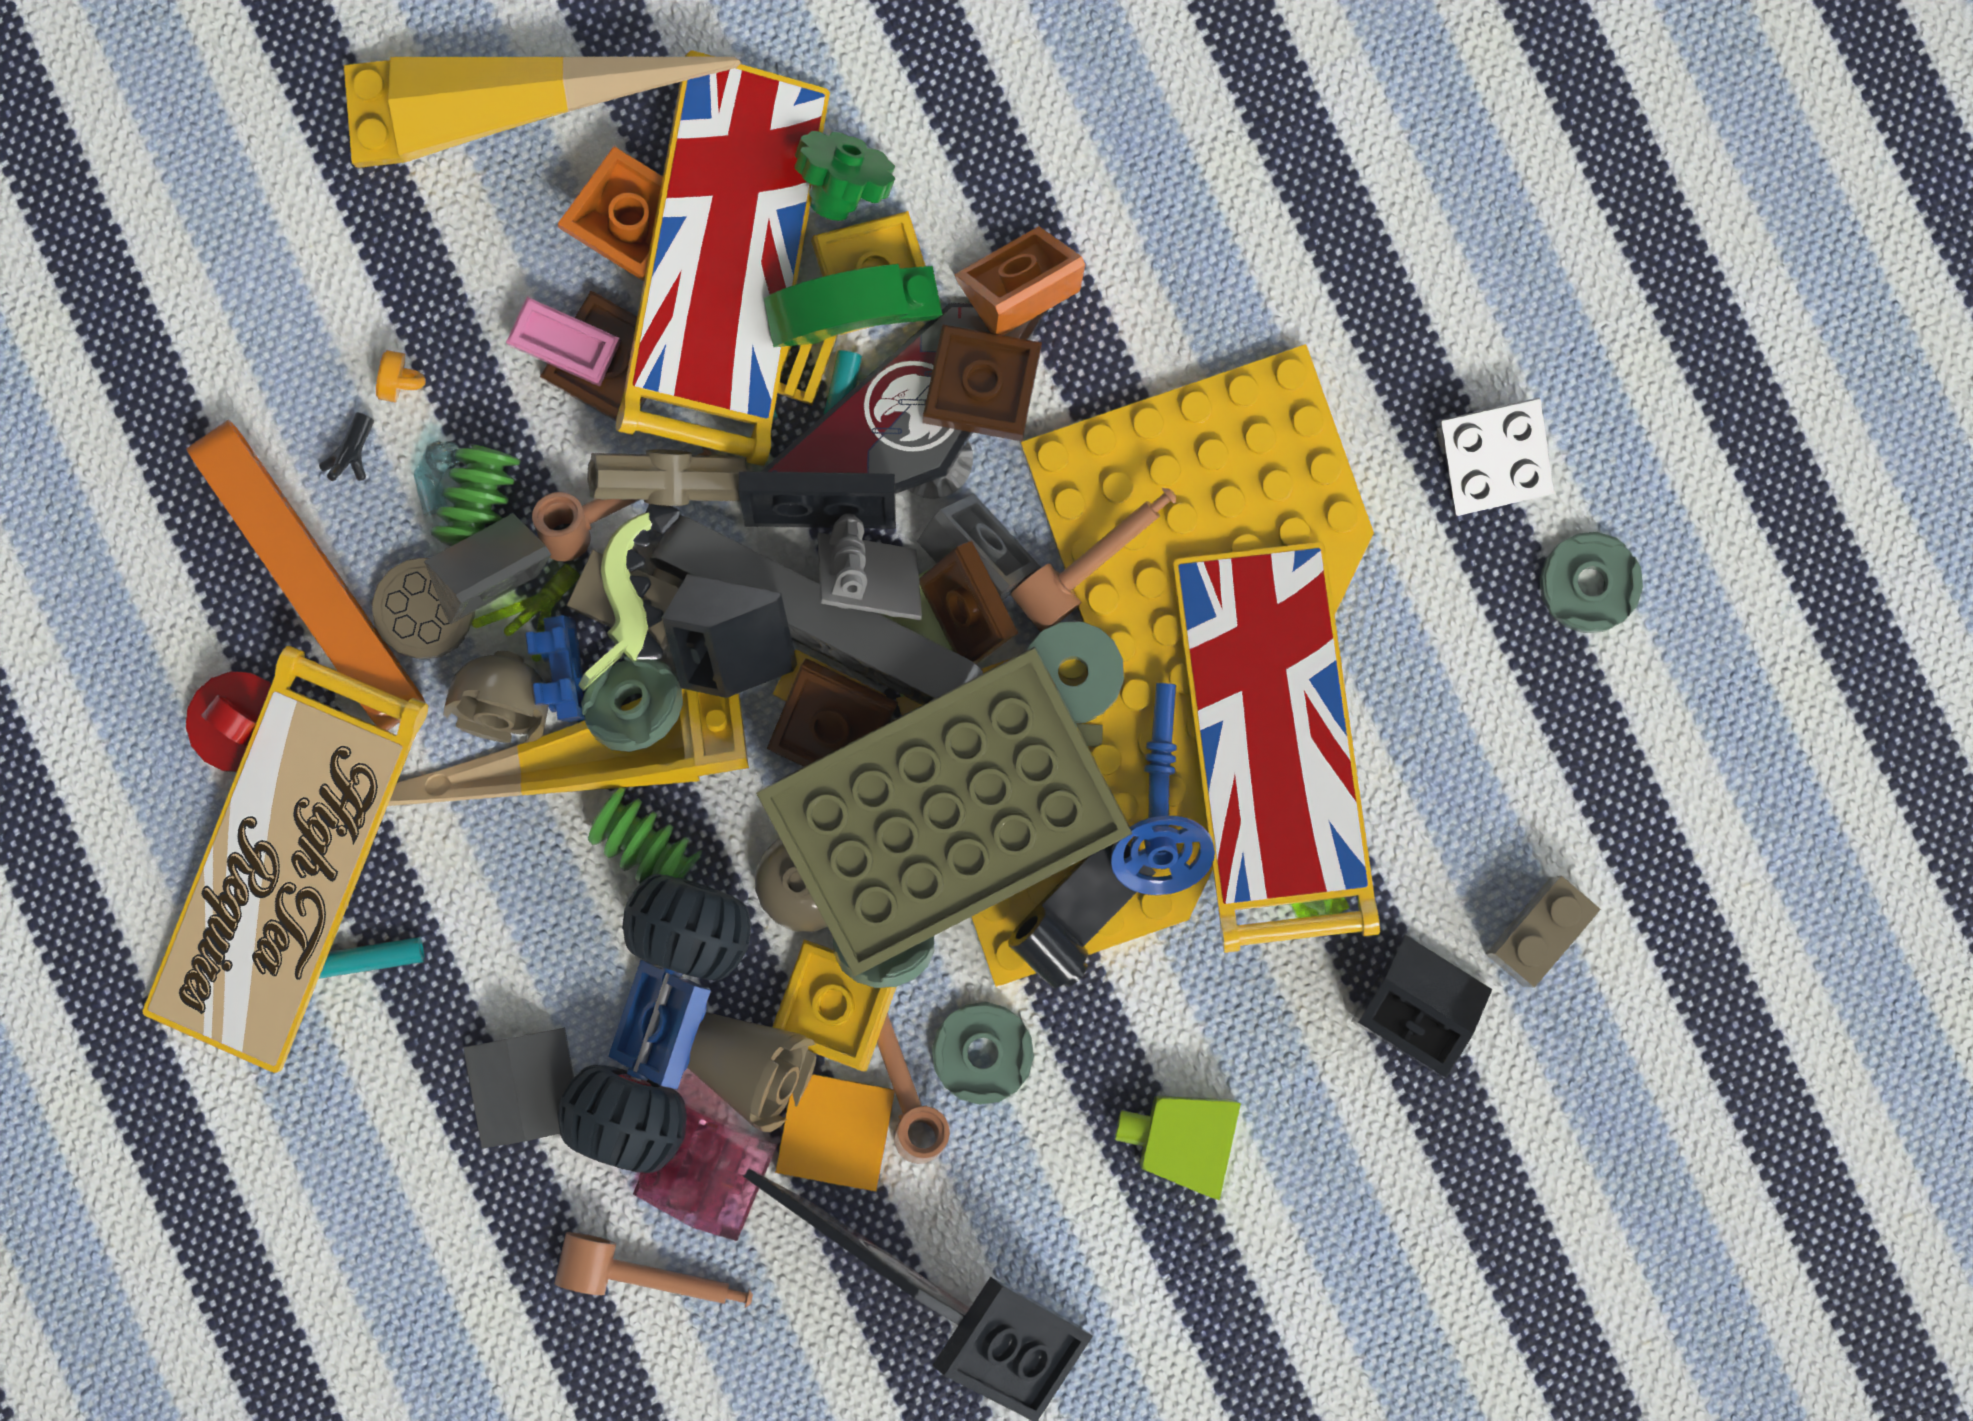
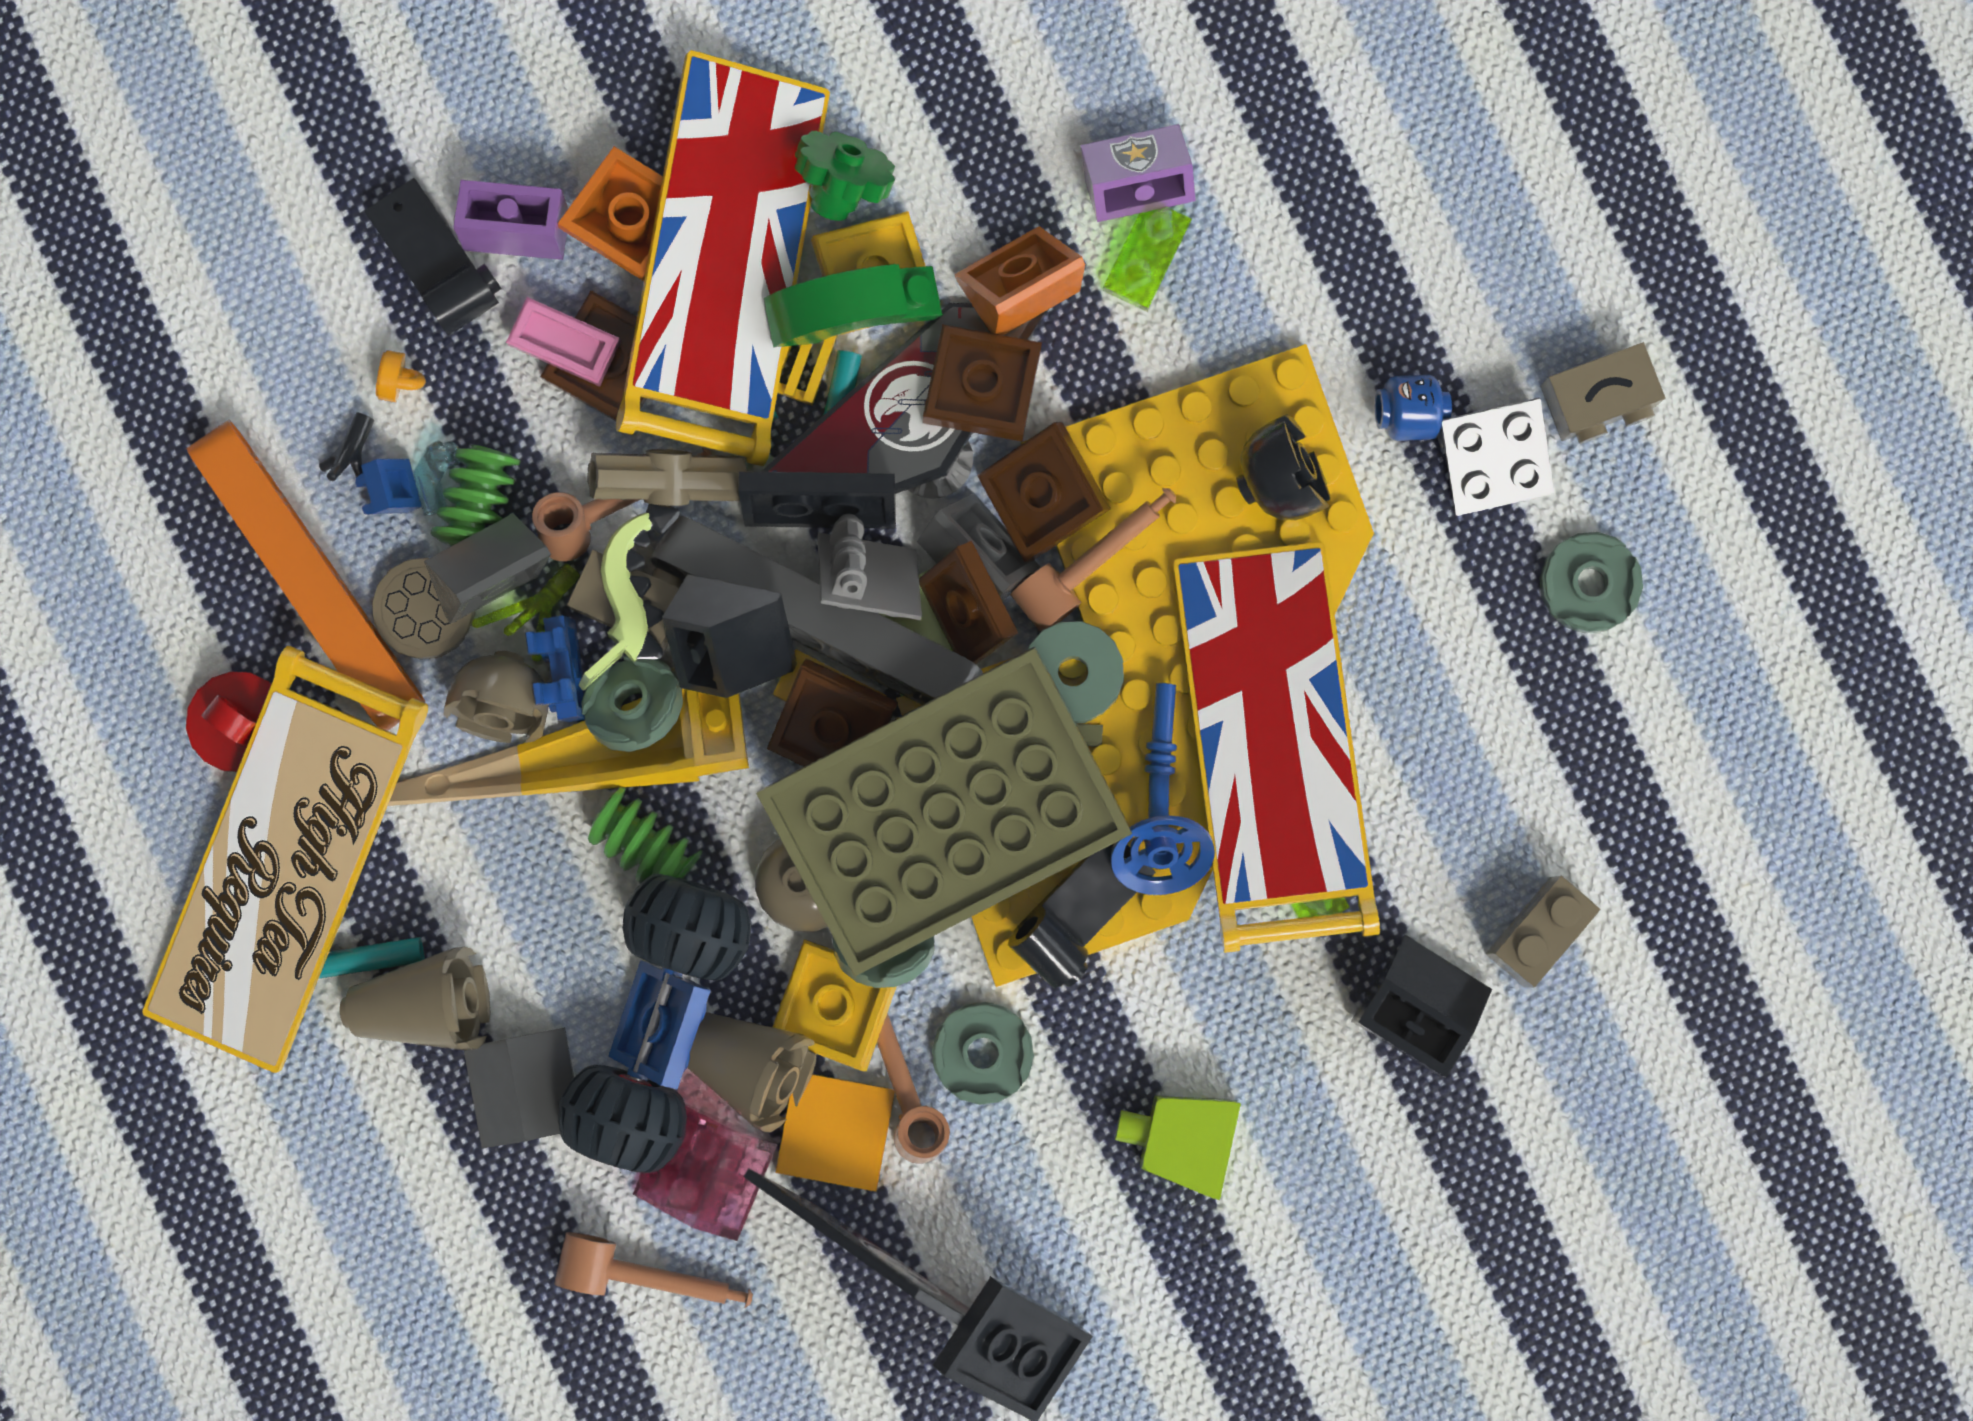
(389, 486): none -> blue tile
(423, 1003): none -> dark tan cone
(433, 257): none -> black door
(434, 103): yellow plate -> none
(510, 219): none -> medium lavender brick
(1043, 491): none -> reddish brown tile
(1138, 173): none -> medium lavender brick
(1146, 256): none -> clear neon green tile
(1282, 473): none -> black cylinder
(1412, 407): none -> blue head
(1603, 393): none -> dark tan brick

